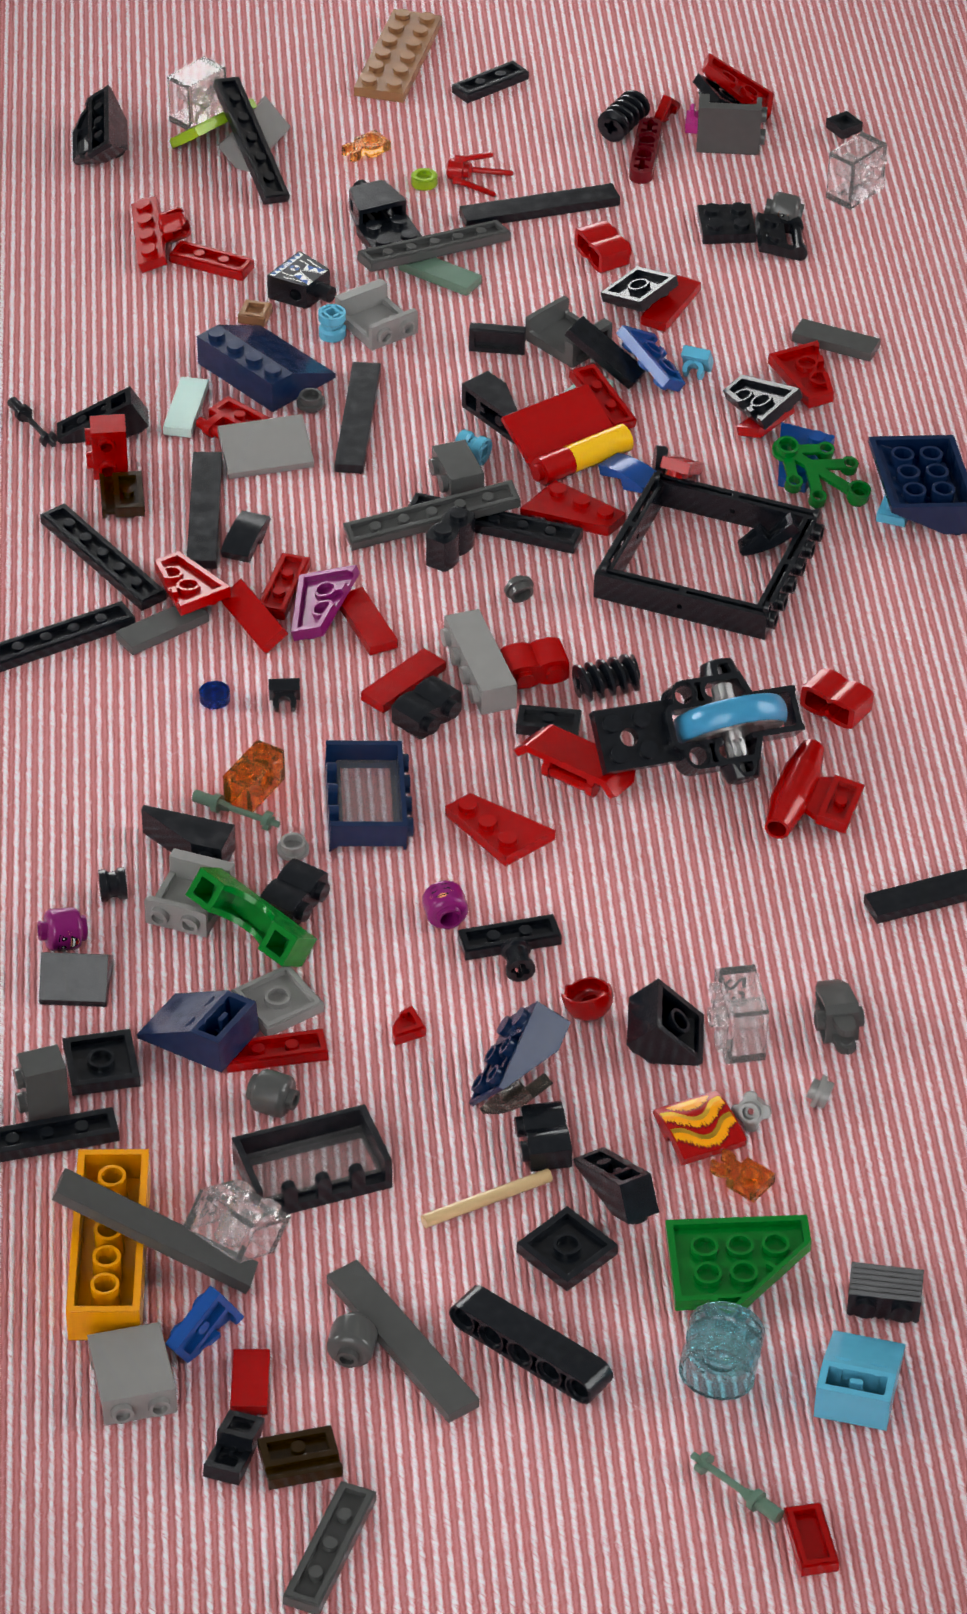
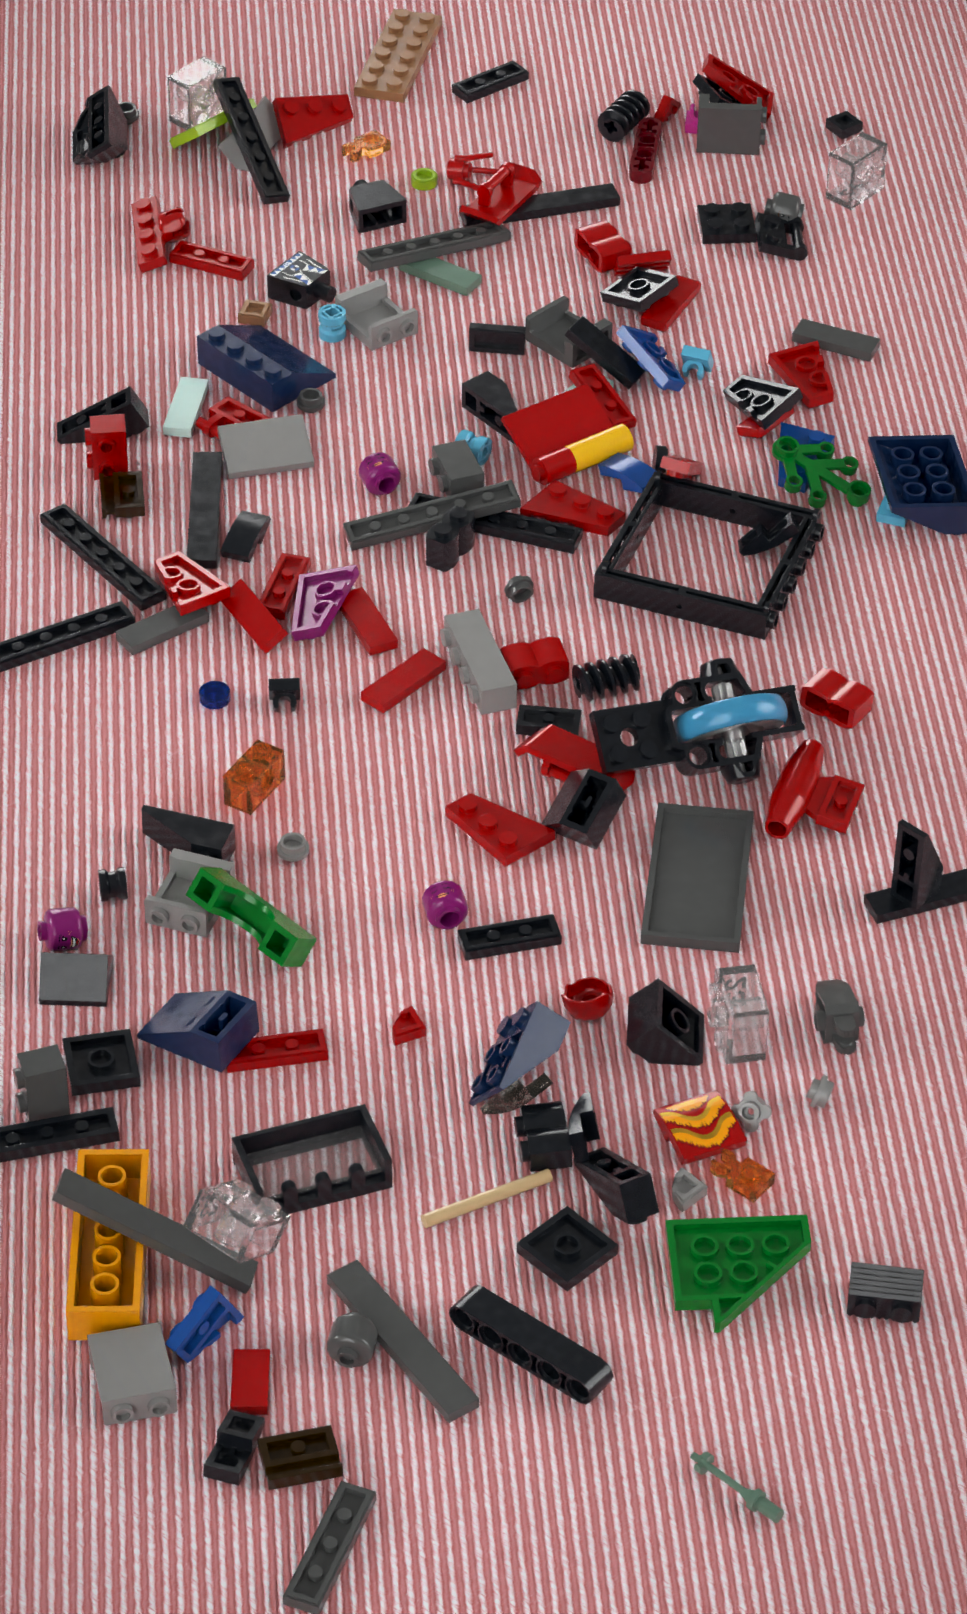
(24, 414): black piece -> none
(130, 111): none -> dark grey plate
(217, 803): sand green piece -> none
(272, 1093): dark grey head -> none
(281, 1000): light grey tile -> none
(297, 890): black brick -> none
(308, 115): none -> red wing
(357, 417): black tile -> none
(367, 794): window -> none
(379, 473): none -> magenta head
(387, 231): black plate -> none
(426, 707): black brick -> none
(503, 193): none -> red piece
(518, 959): black bush -> none
(583, 1127): none -> black slope
(585, 807): none -> black slope
(651, 260): none -> red tile
(687, 1189): none -> light grey tile
(697, 878): none -> dark grey tile
(721, 1350): clear light blue wheel -> none
(811, 1539): red tile -> none
(858, 1380): medium azure slope -> none
(916, 867): none -> black slope

